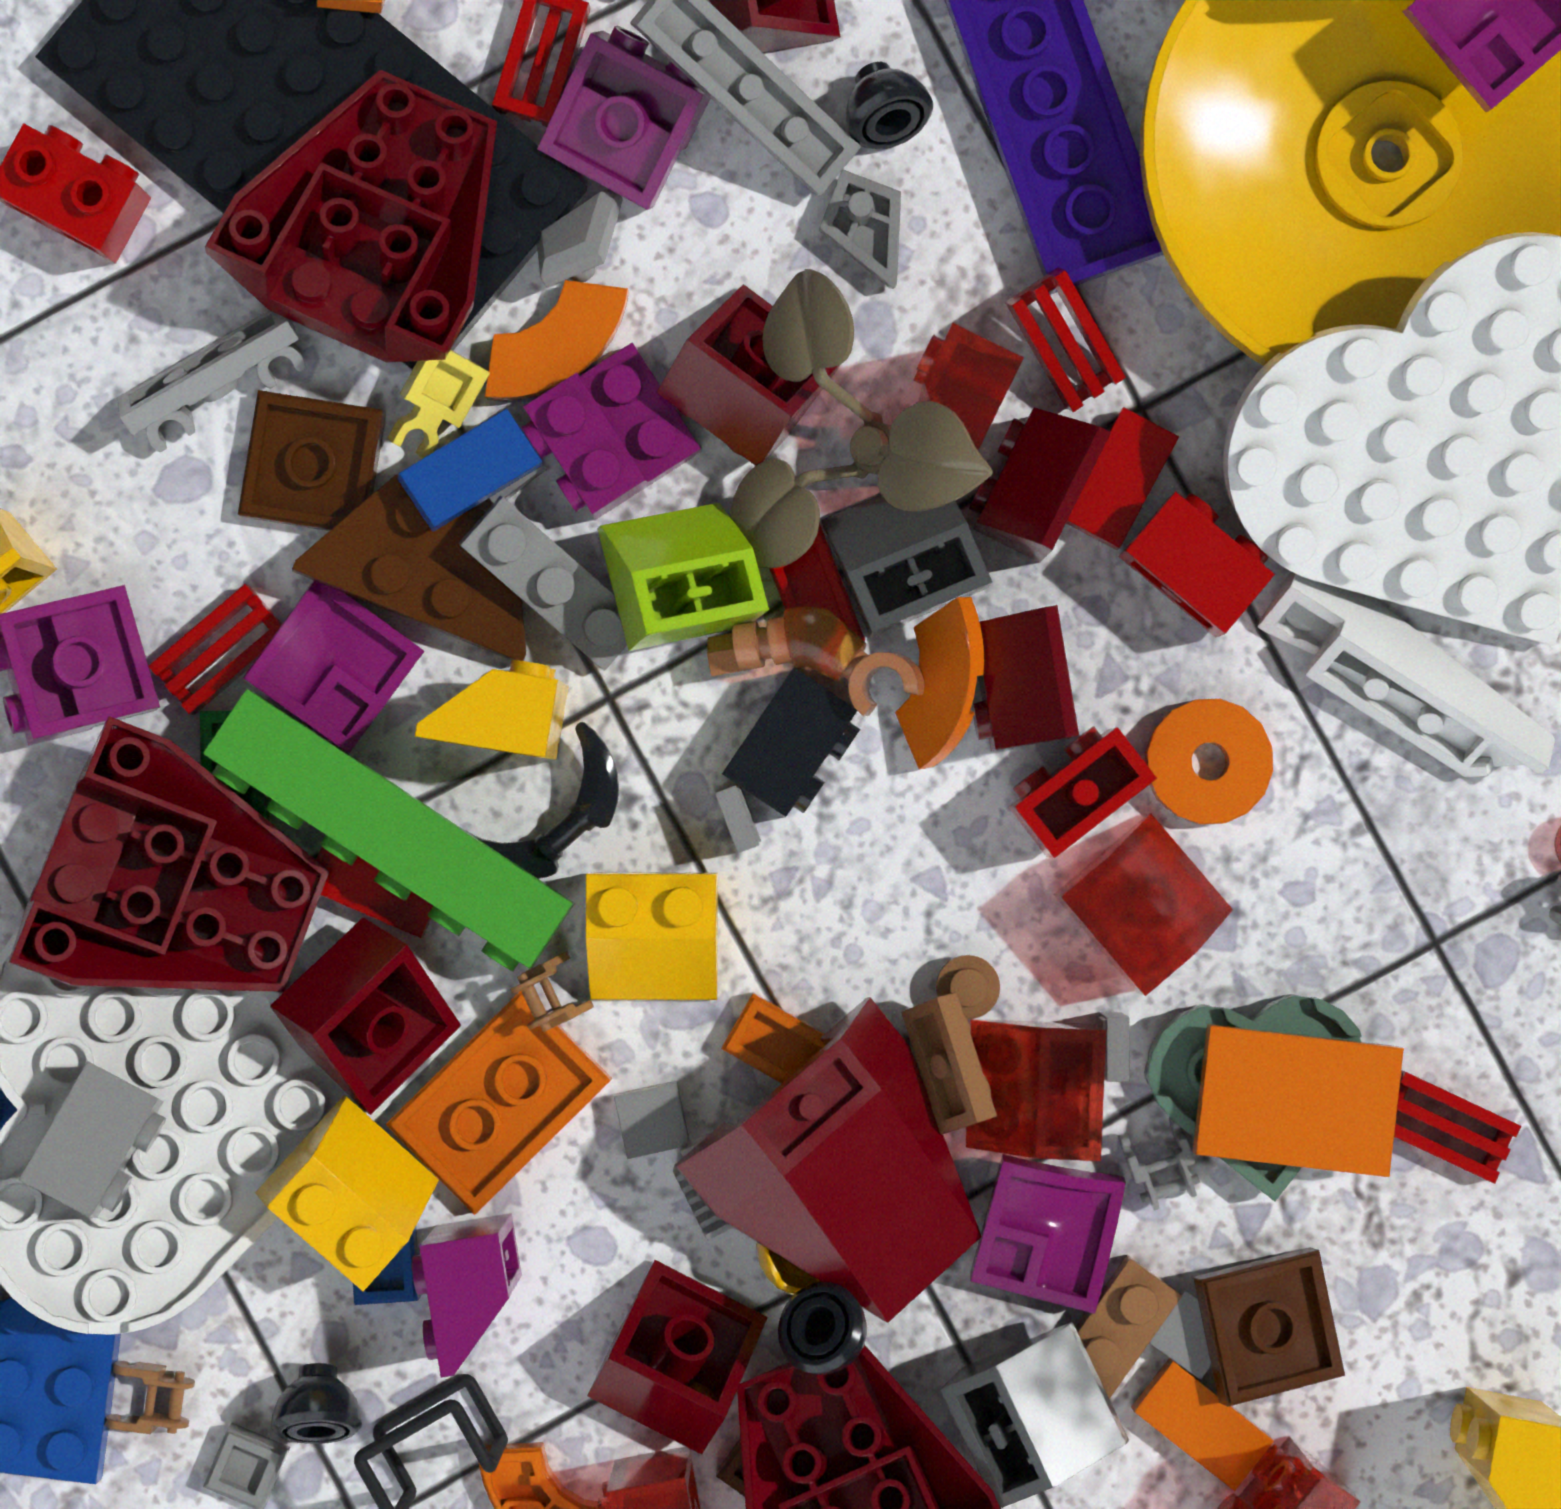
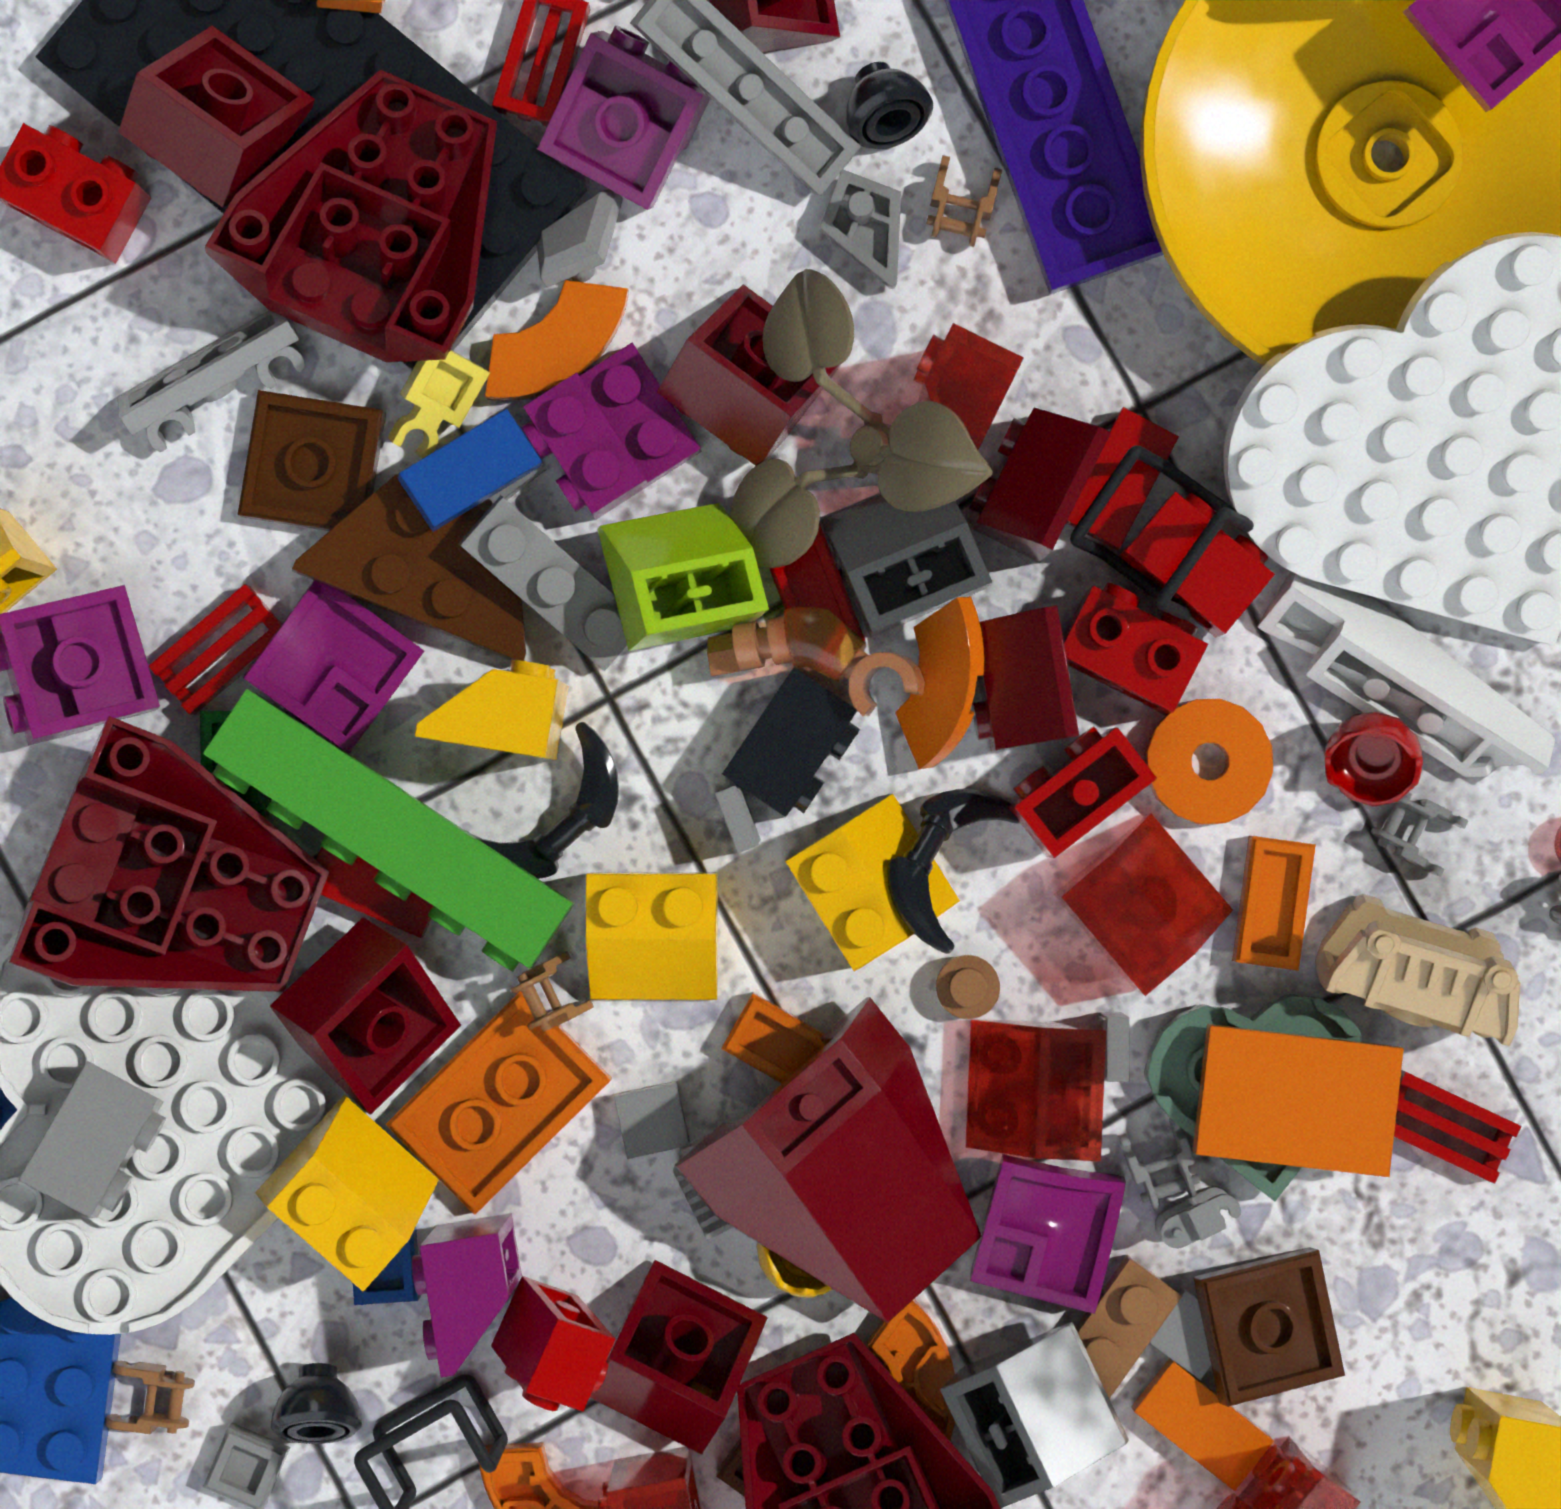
(213, 114): none -> dark red slope
(553, 1346): none -> red brick
(822, 1328): black brick -> none
(849, 881): none -> yellow slope
(910, 873): none -> black piece
(917, 1360): none -> orange tile
(949, 1063): medium nougat plate -> none
(983, 206): none -> medium nougat piece
(1092, 383): red tile -> none
(1131, 648): none -> red brick
(1163, 596): none -> black piece
(1196, 1217): none -> light grey piece
(1273, 903): none -> orange tile
(1373, 759): none -> red hair
(1408, 850): none -> light grey piece
(1421, 971): none -> tan piece

